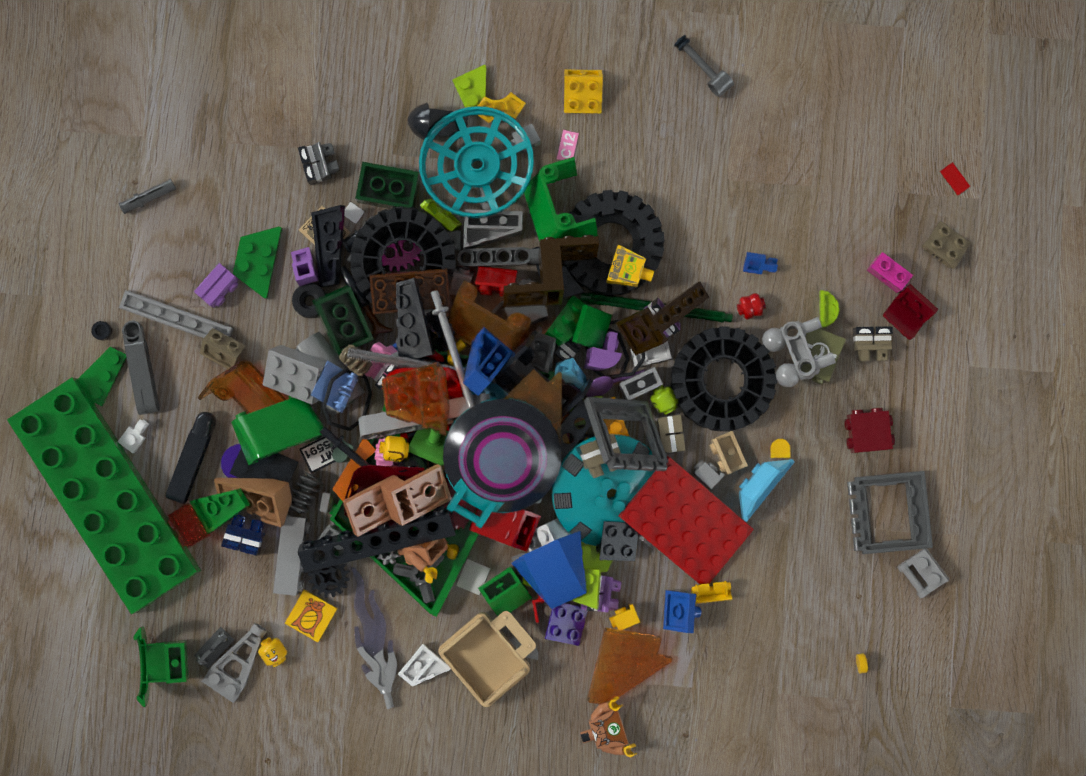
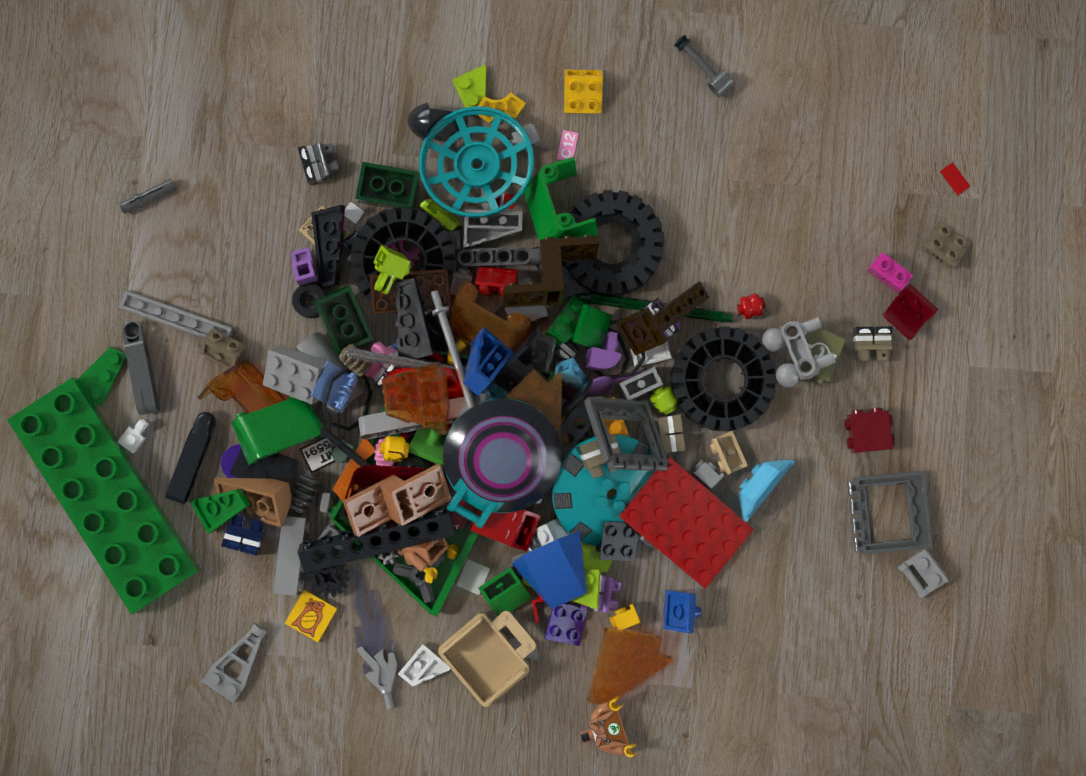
(101, 330): black tile -> none
(160, 663): green piece -> none
(188, 526): clear red brick -> none
(213, 647): dark grey hinge -> none
(216, 286): medium lavender brick -> none
(257, 259): green wing -> none
(272, 651): yellow head -> none
(364, 304): piece -> none
(392, 266): none -> lime brick
(503, 199): none -> red sticker
(628, 268): yellow torso -> none
(718, 592): yellow hinge -> none
(757, 263): blue plate -> none
(780, 449): yellow tile -> none
(828, 308): lime tile -> none
(861, 662): yellow tile -> none

